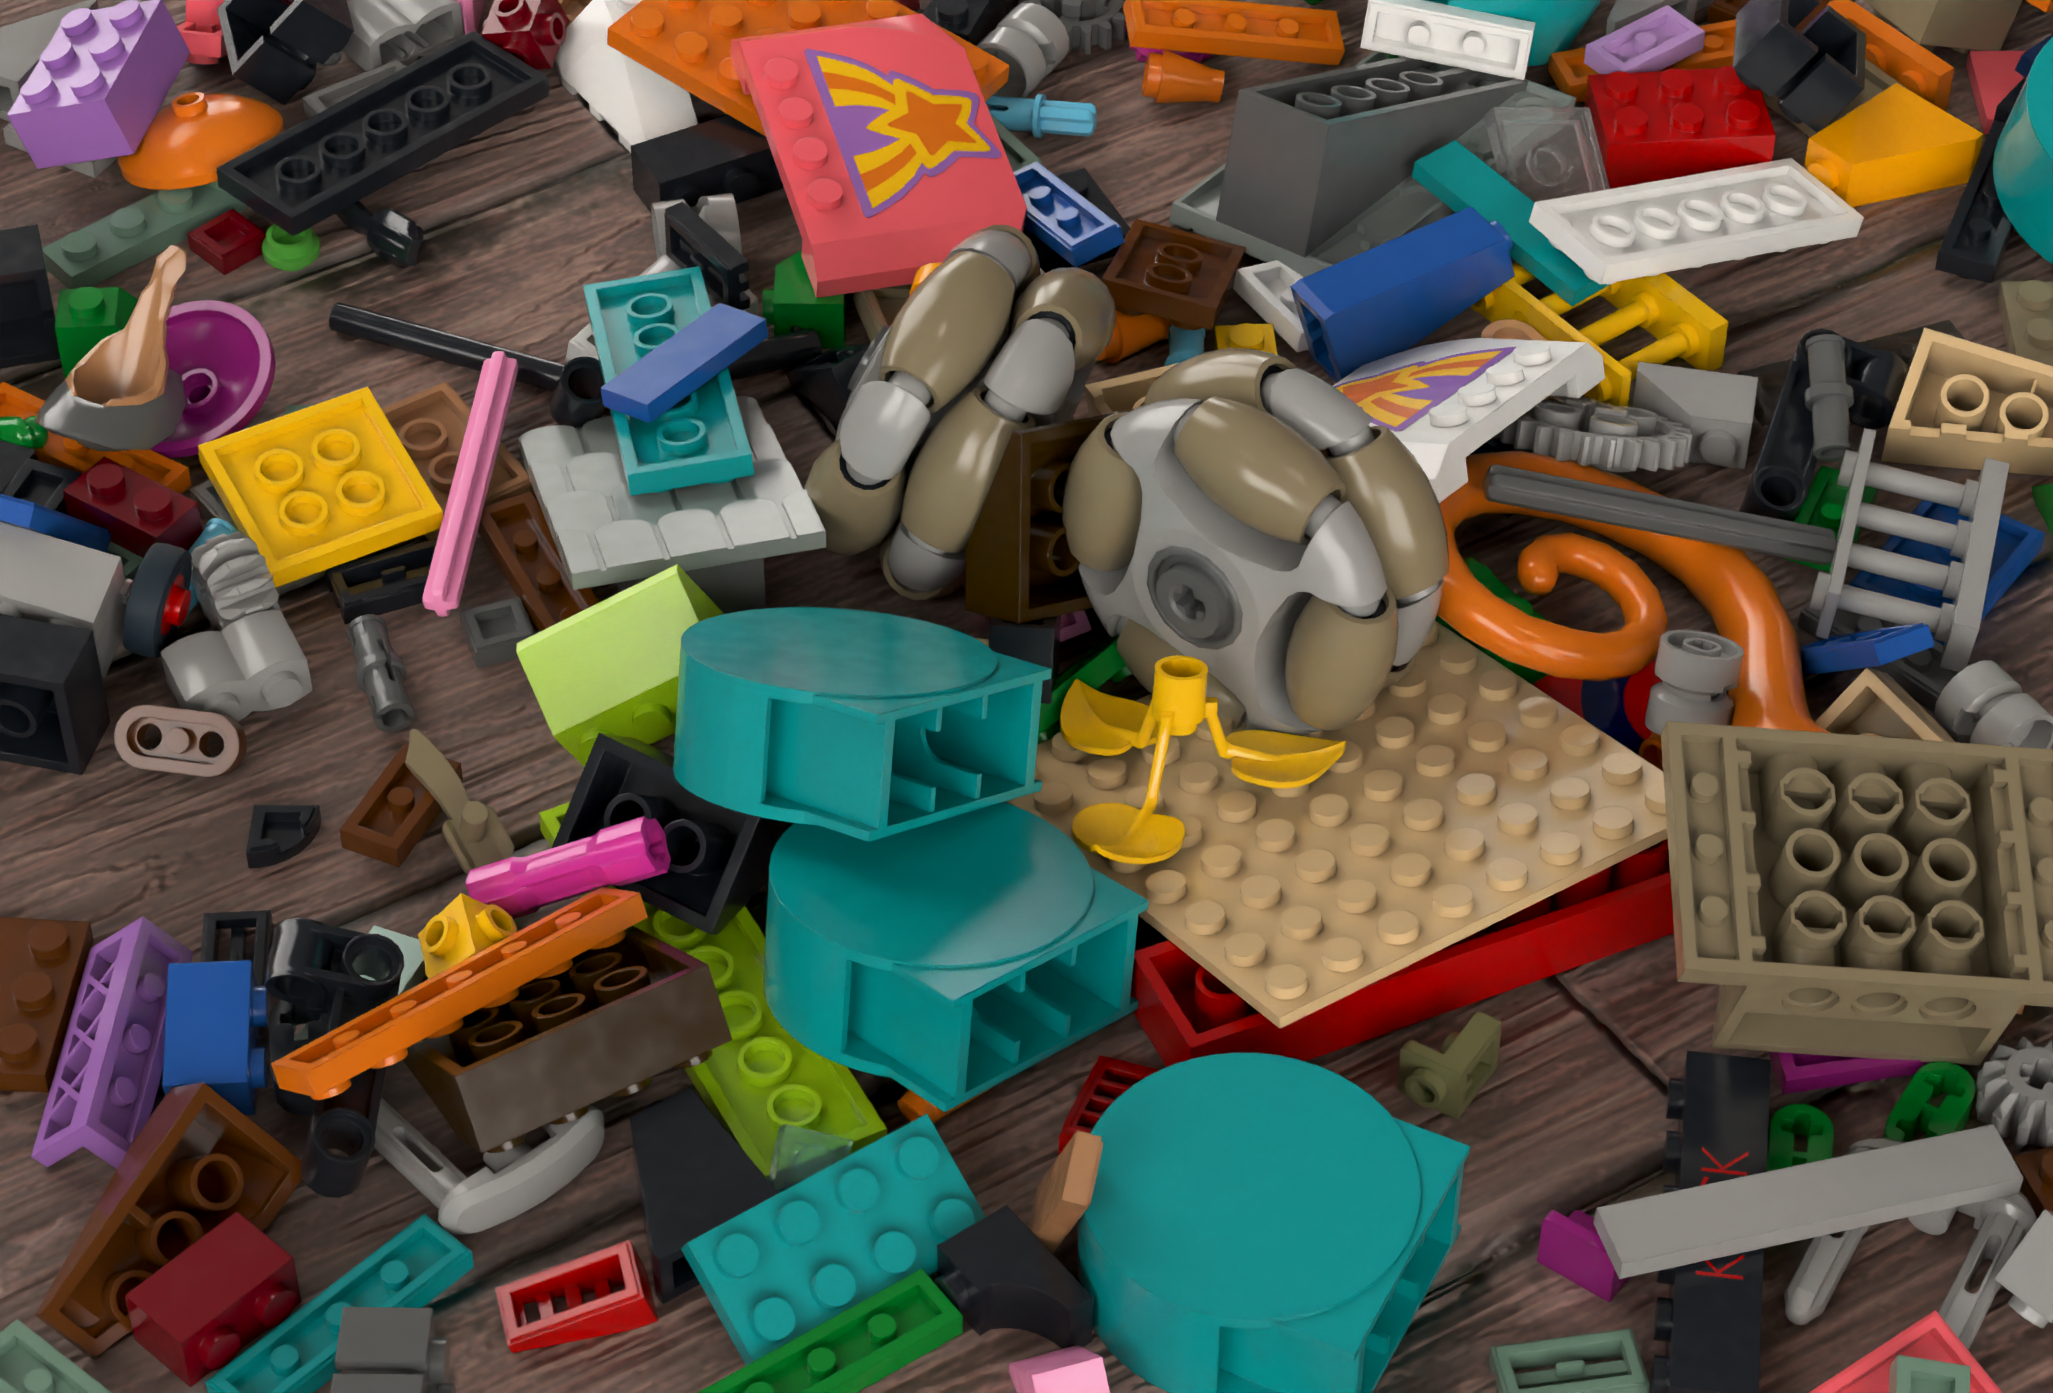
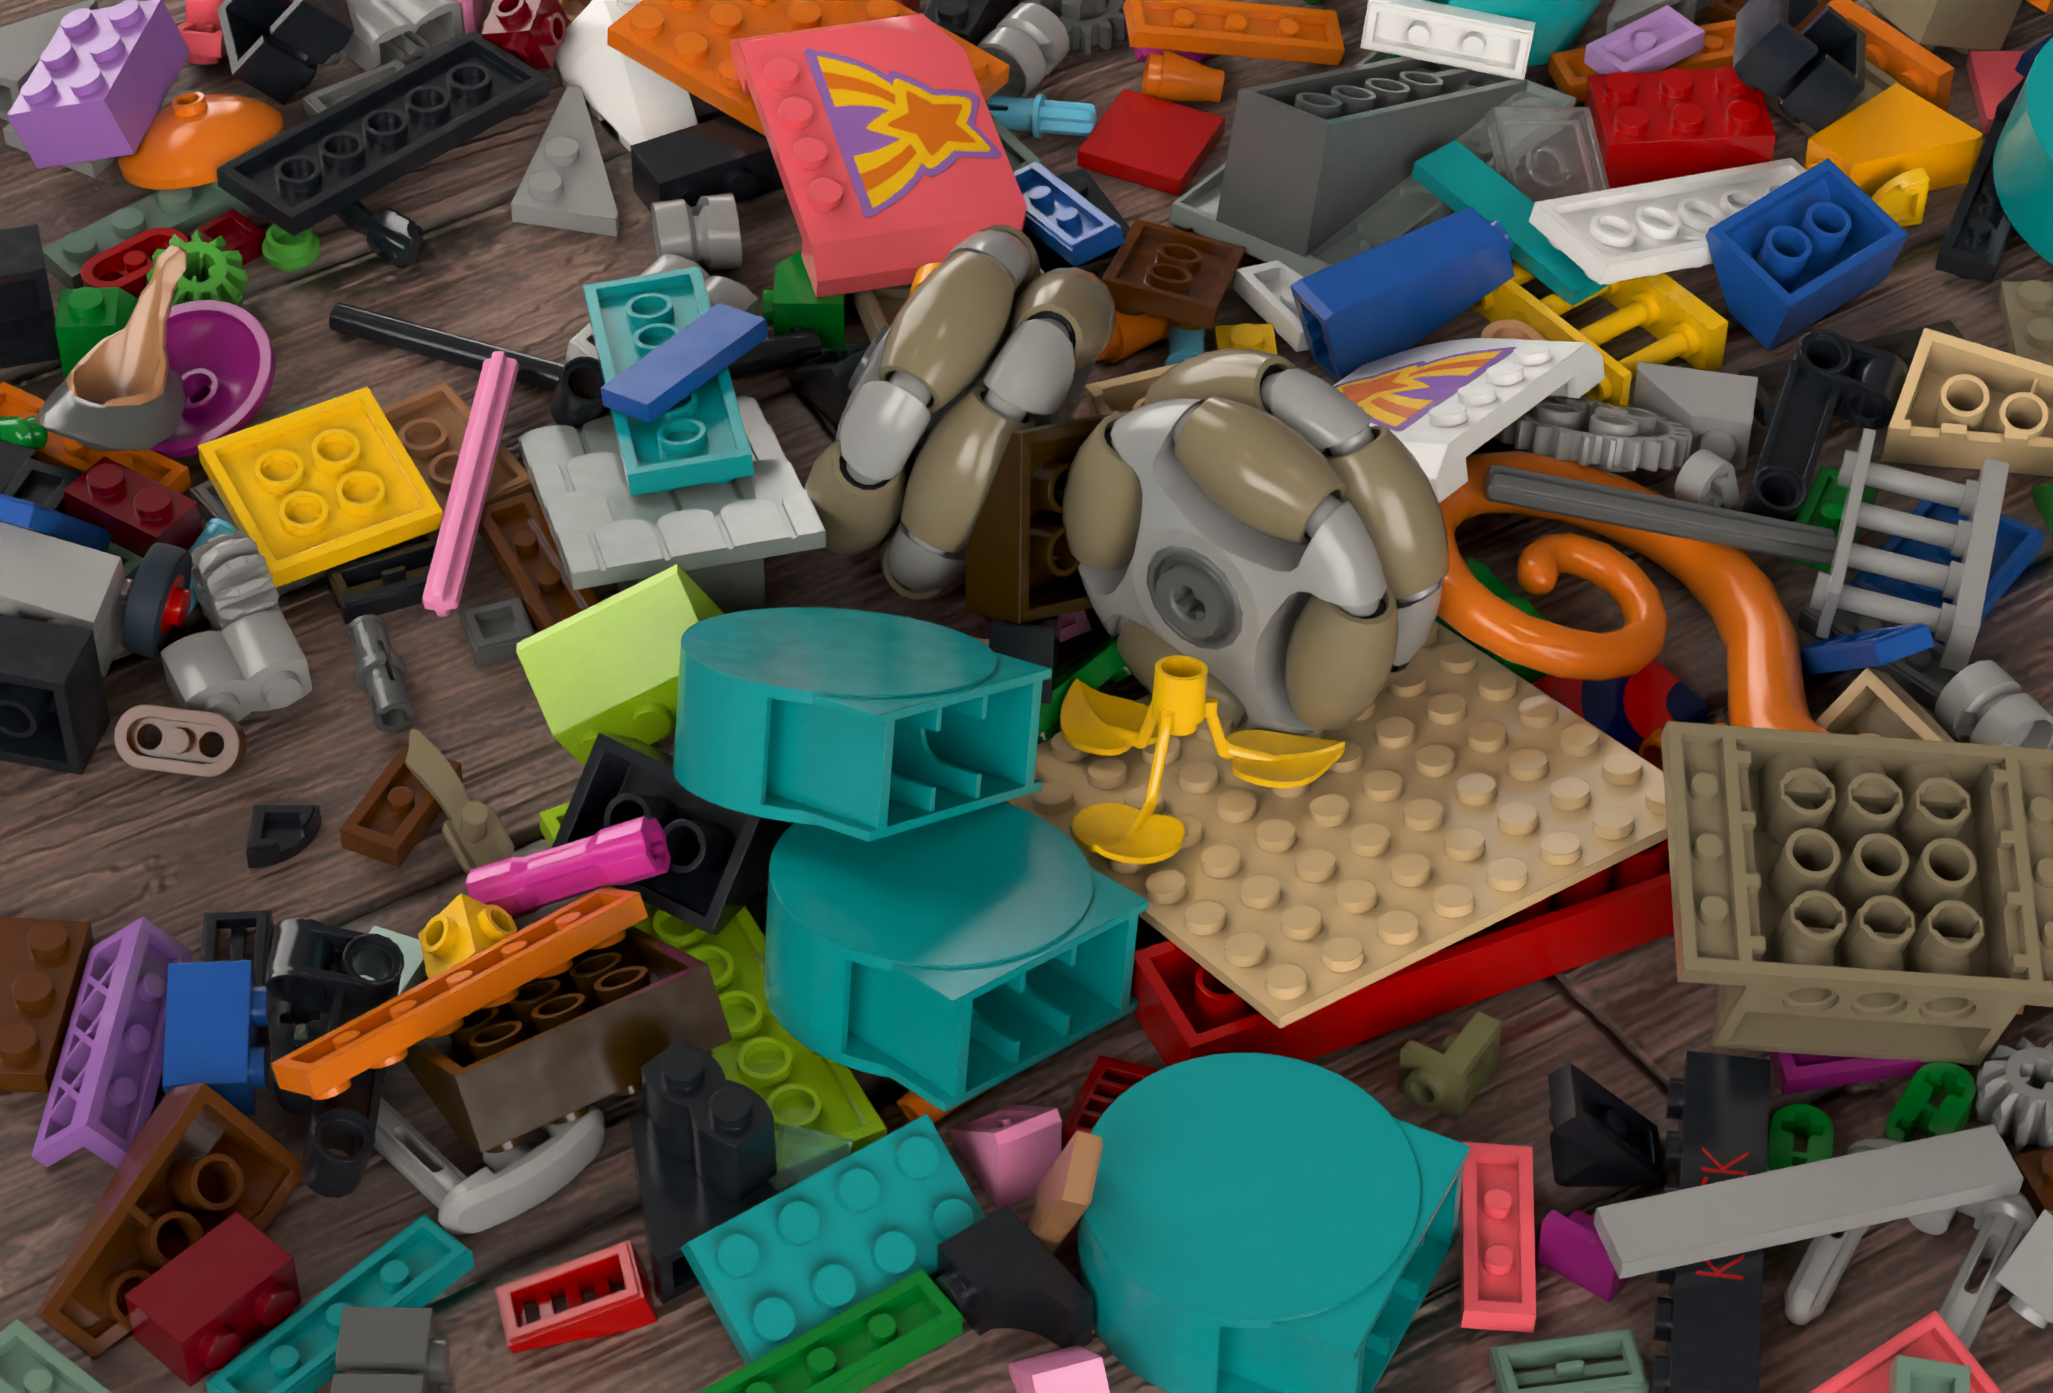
(128, 261): none -> red plate
(213, 266): none -> bright green gear
(567, 175): none -> light grey wing
(695, 243): black tile -> none
(709, 1120): none -> black brick
(1010, 1149): none -> bright pink slope
(1151, 142): none -> red tile
(1498, 1239): none -> coral plate
(1599, 1136): none -> black slope
(1694, 677): light grey wheel -> none
(1708, 481): none -> light grey beam
(1802, 253): none -> blue slope
(1829, 397): dark grey pin -> none
(1904, 197): none -> yellow tile

